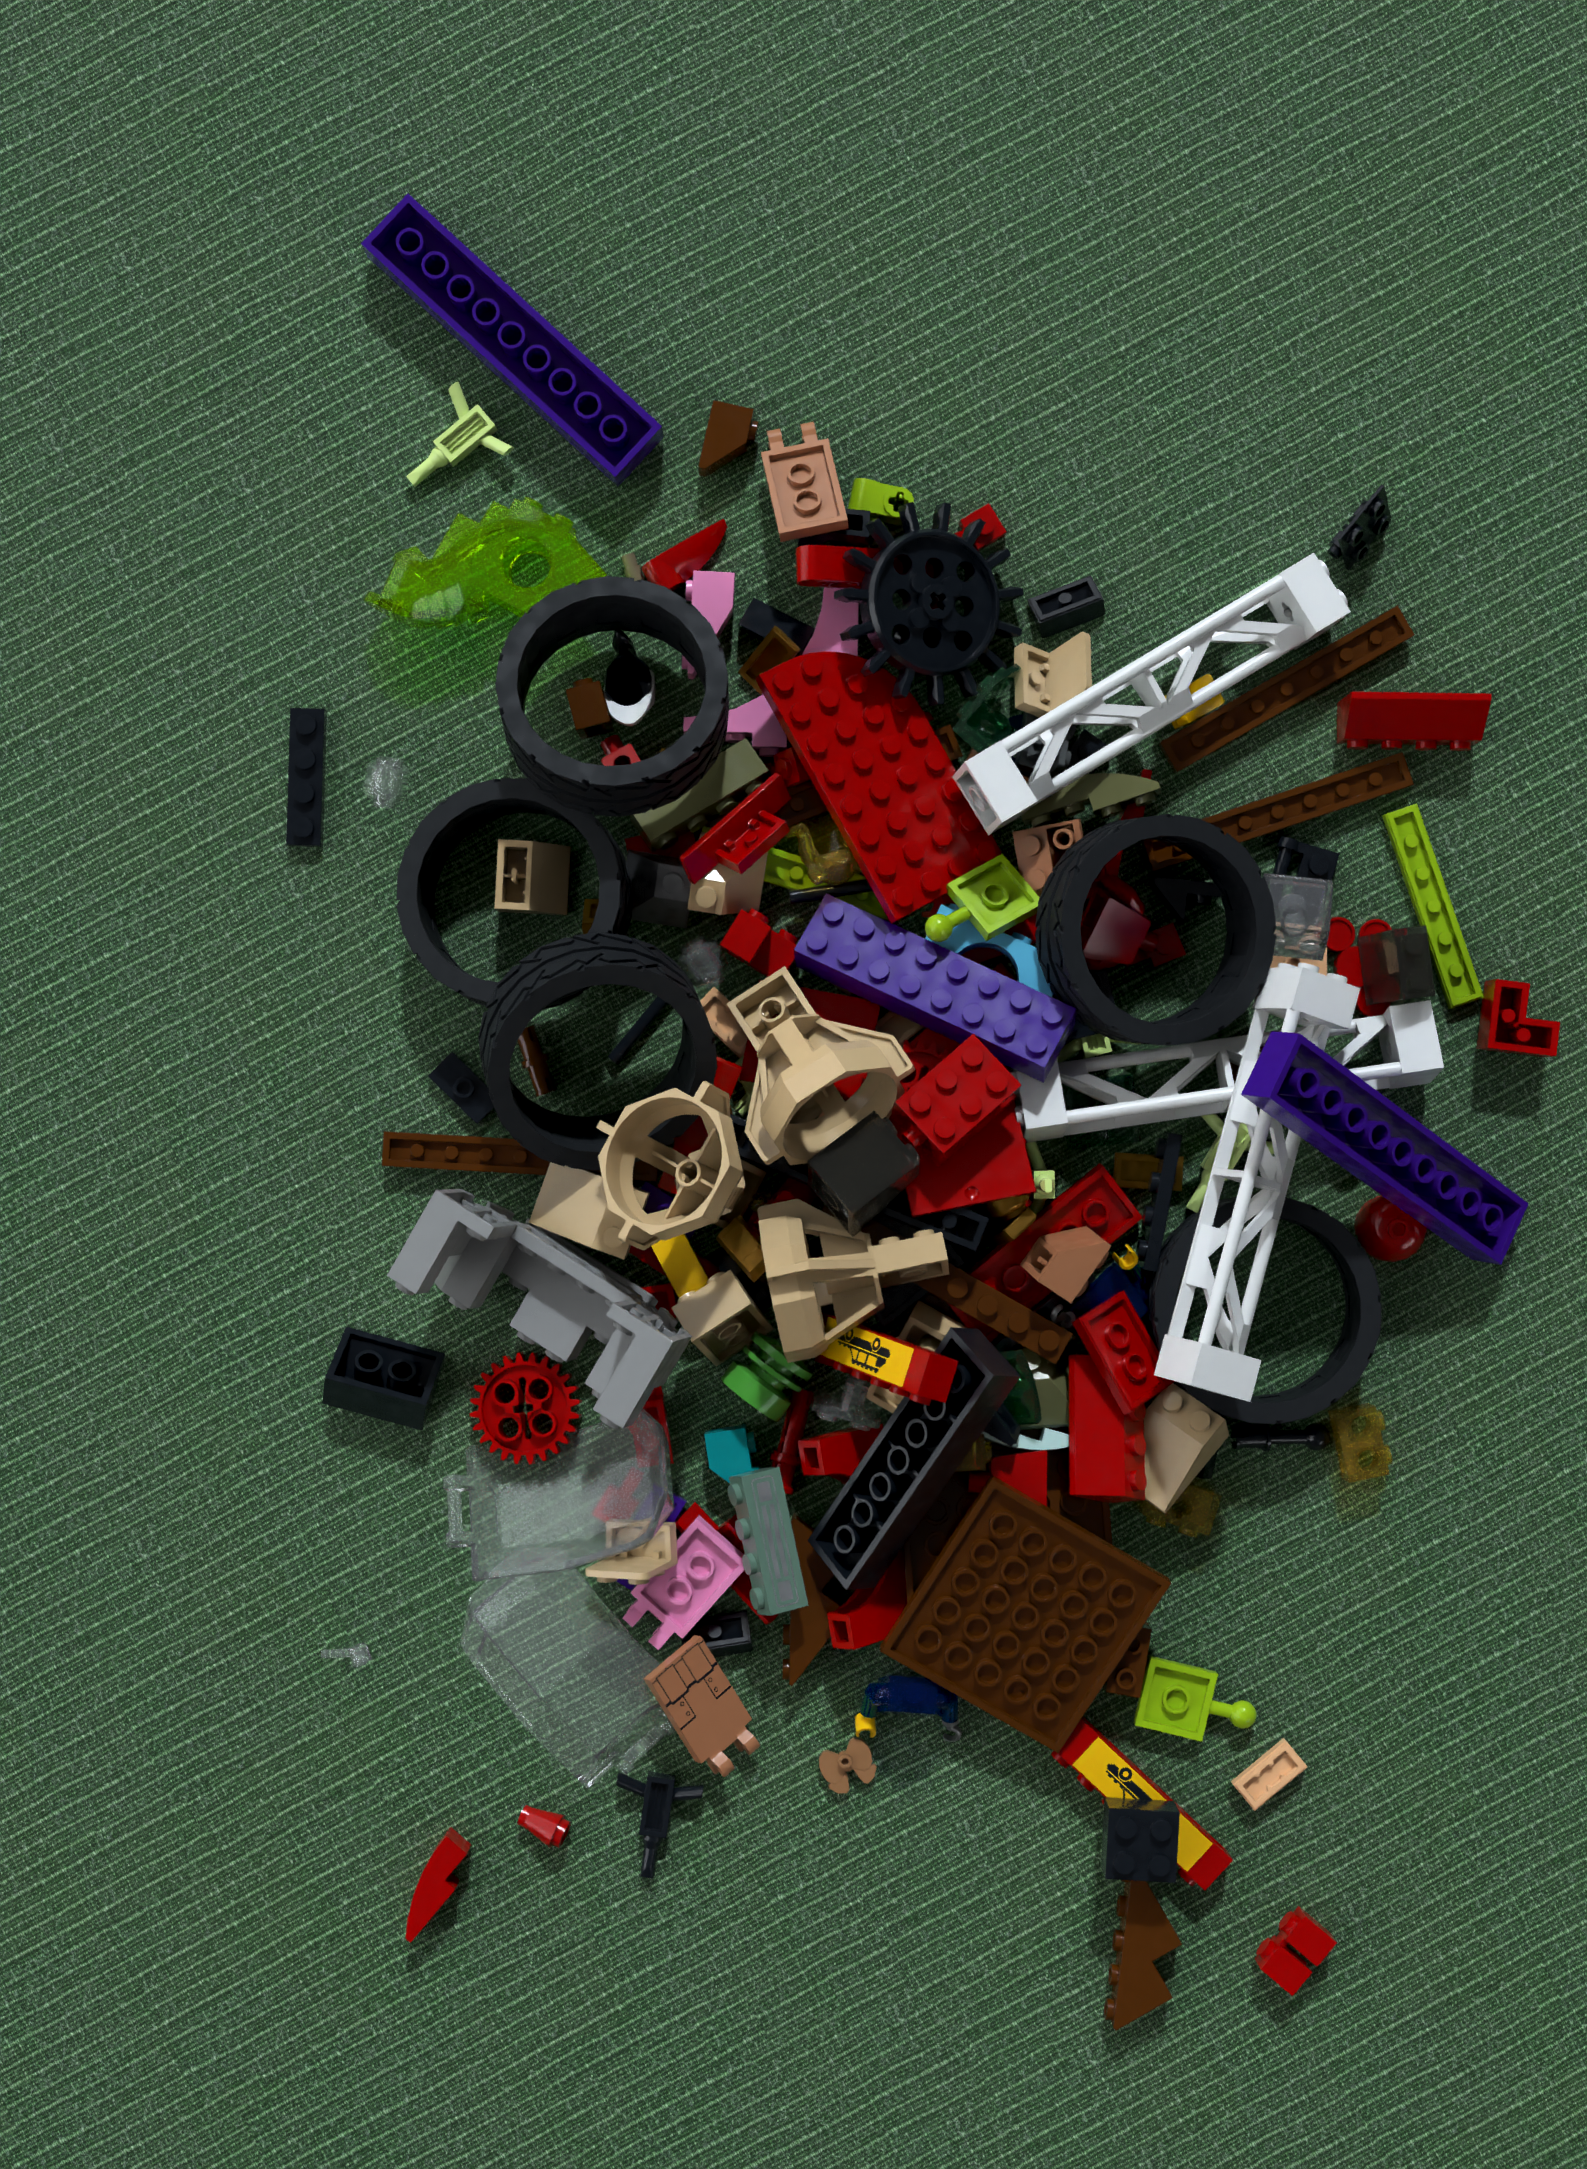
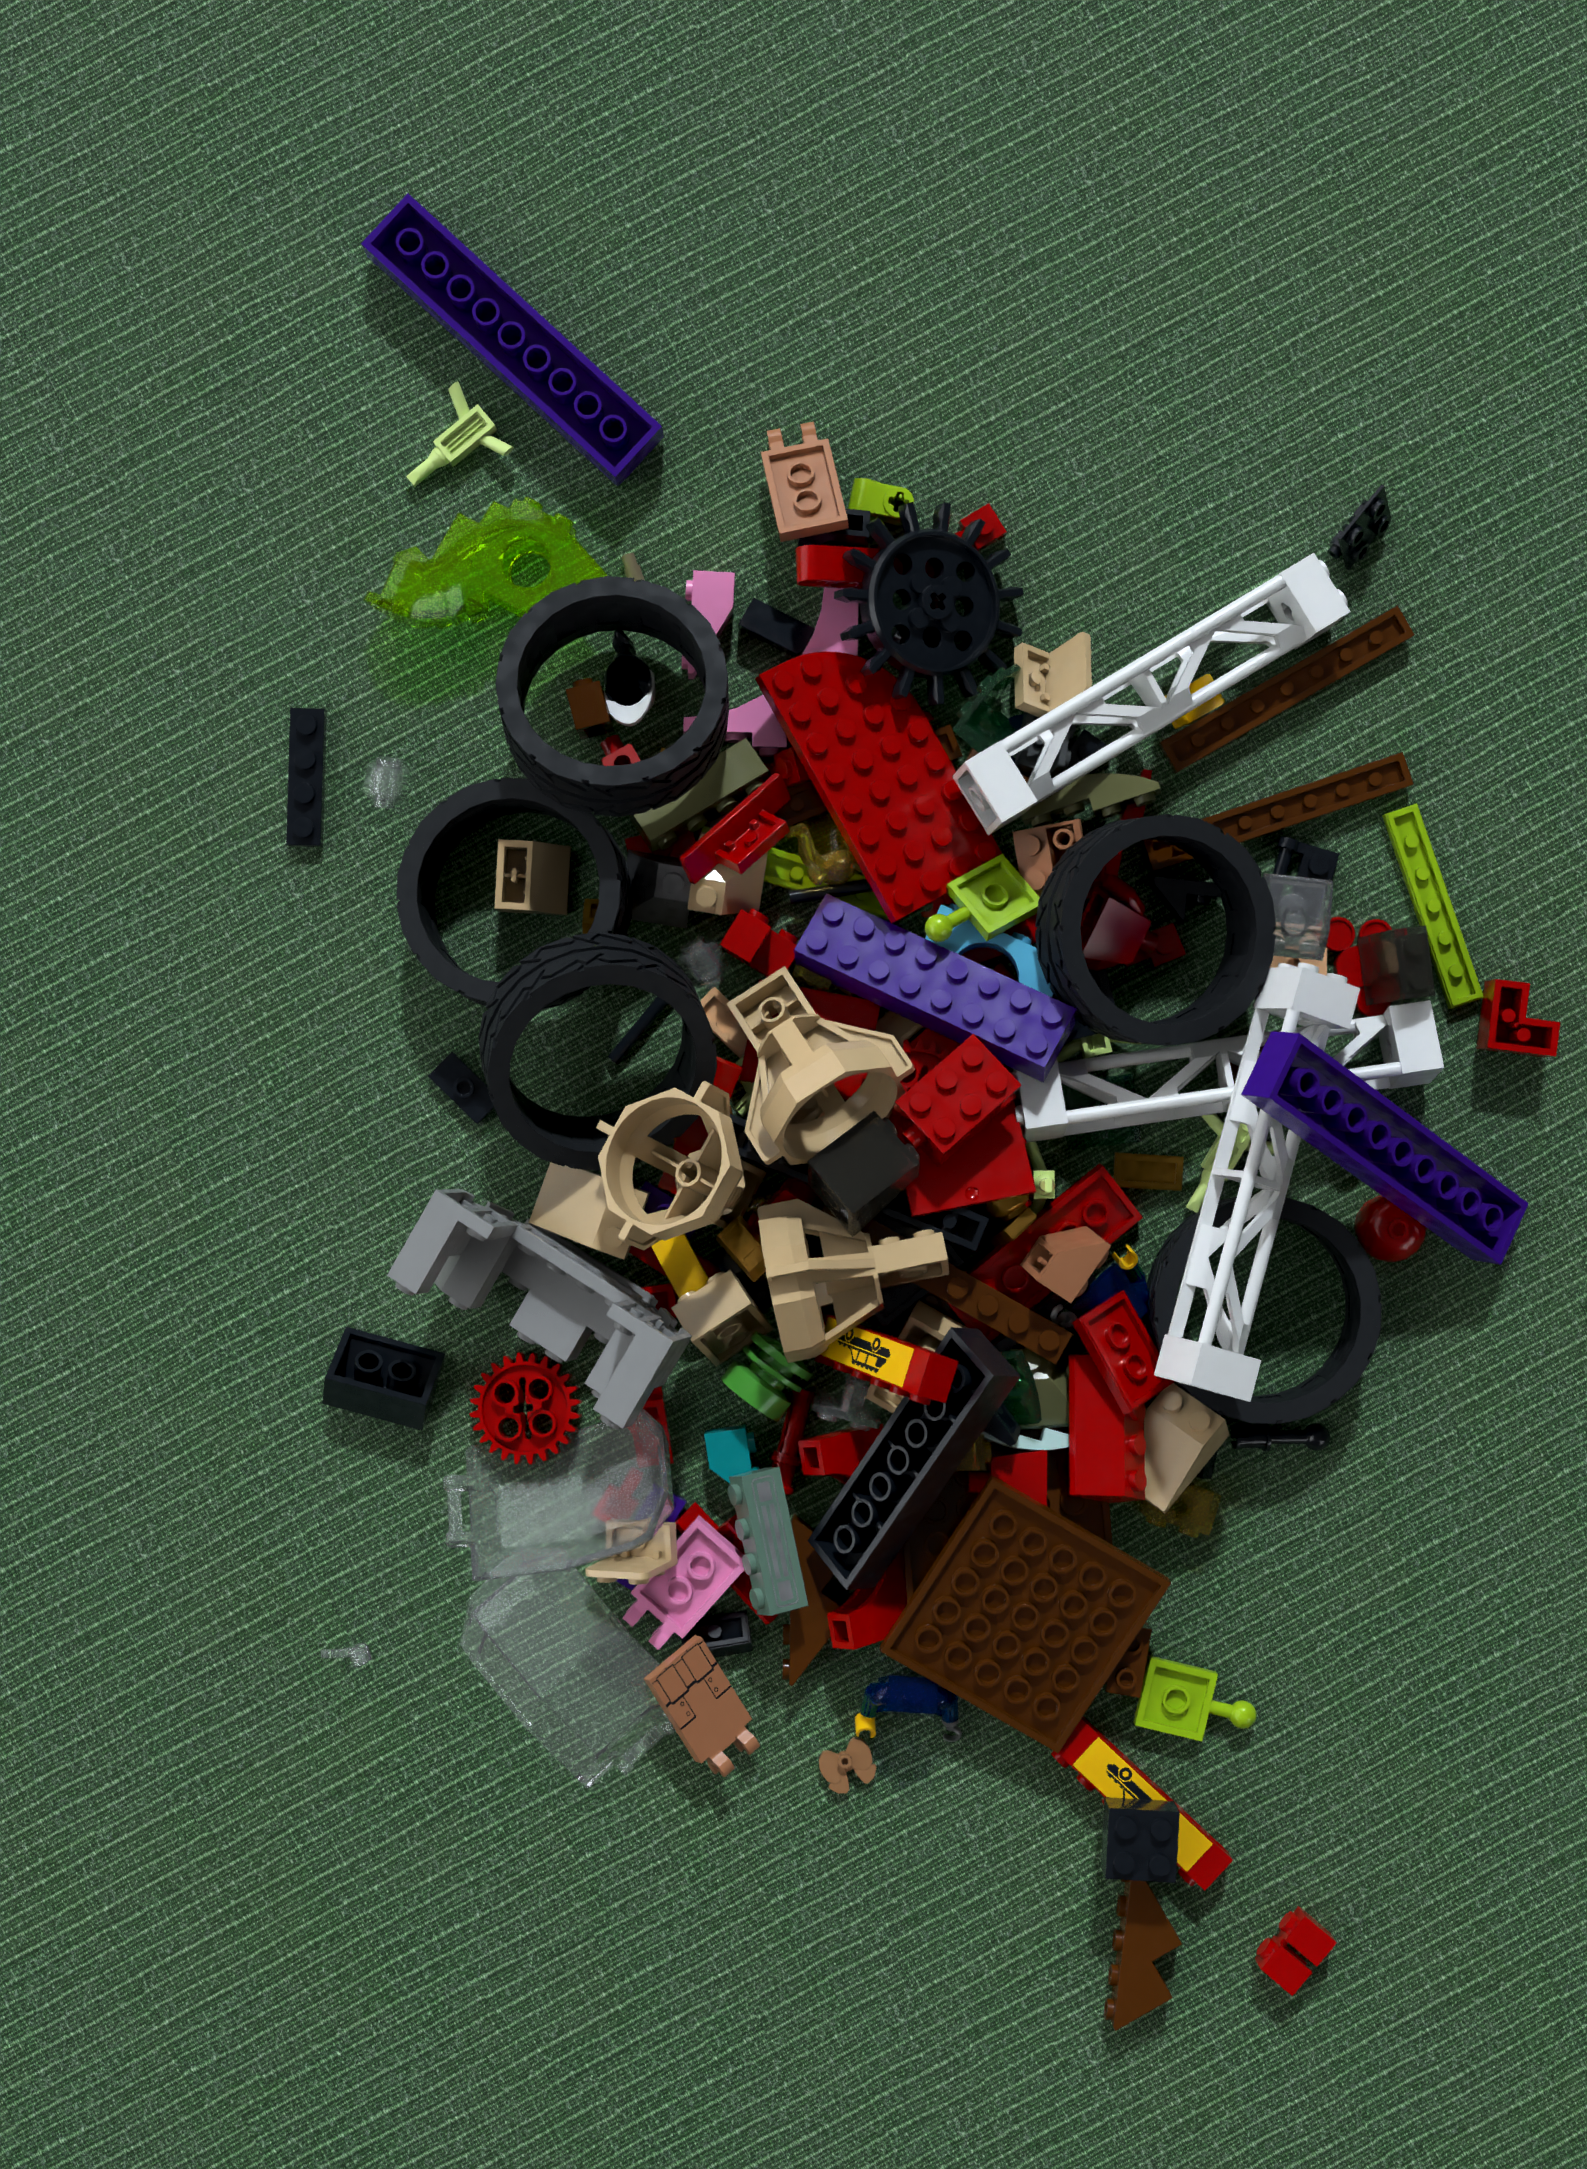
(436, 1881): red slope -> none
(474, 1154): reddish brown plate -> none
(535, 1062): reddish brown pin -> none
(545, 1825): red cone -> none
(658, 1797): black piece -> none
(677, 563): red piece -> none
(726, 436): reddish brown slope -> none
(771, 652): pearl gold tile -> none
(811, 979): none -> clear yellow piece
(1067, 606): black slope -> none
(1156, 1214): black plate -> none
(1269, 1774): light nougat plate -> none
(1351, 1445): clear yellow brick -> none
(1412, 720): red slope -> none

